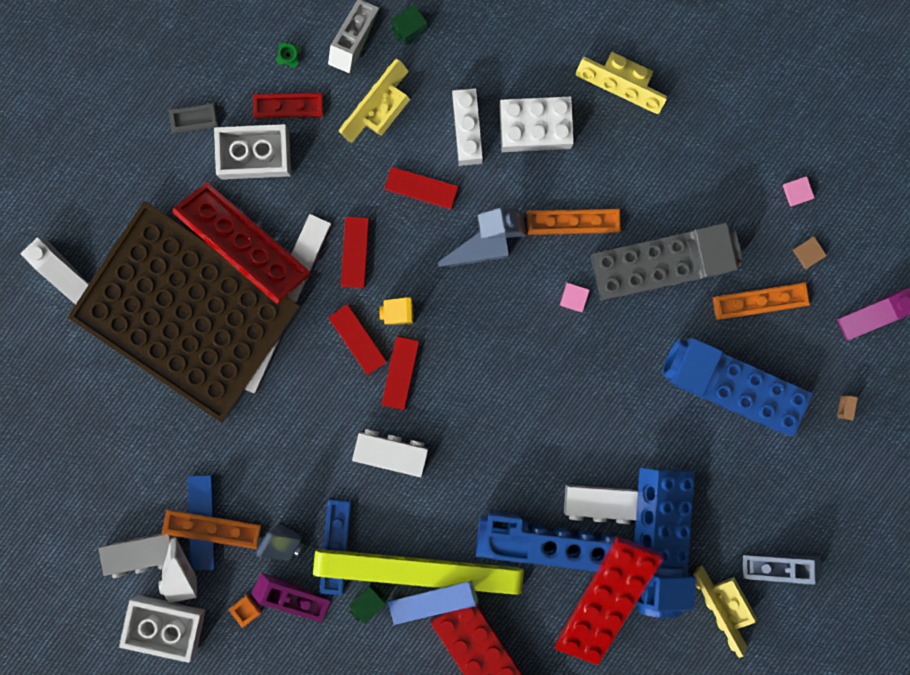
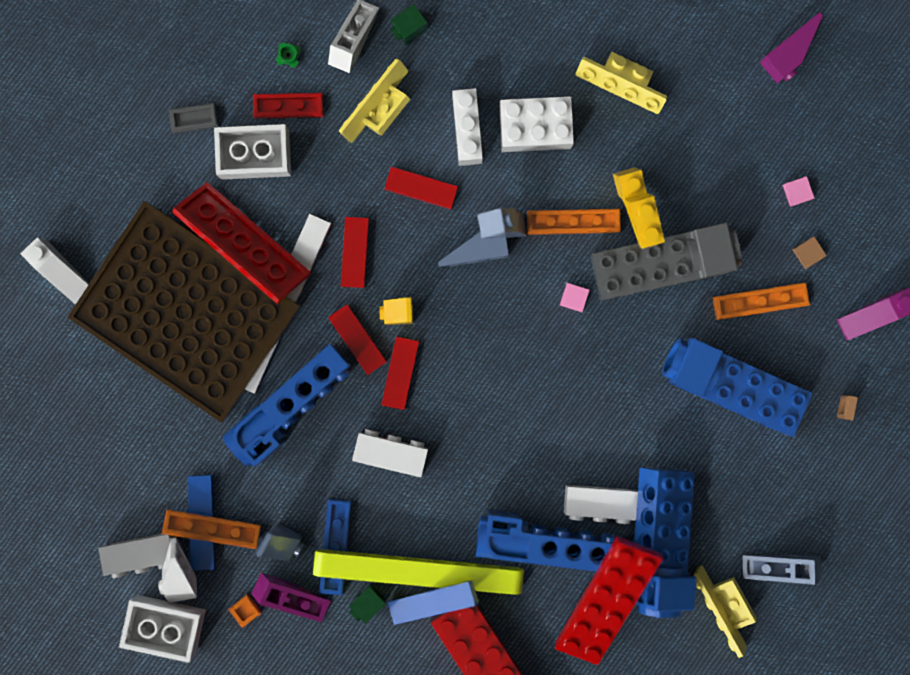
(267, 420): none -> blue brick
(640, 207): none -> yellow arch
(786, 57): none -> magenta slope

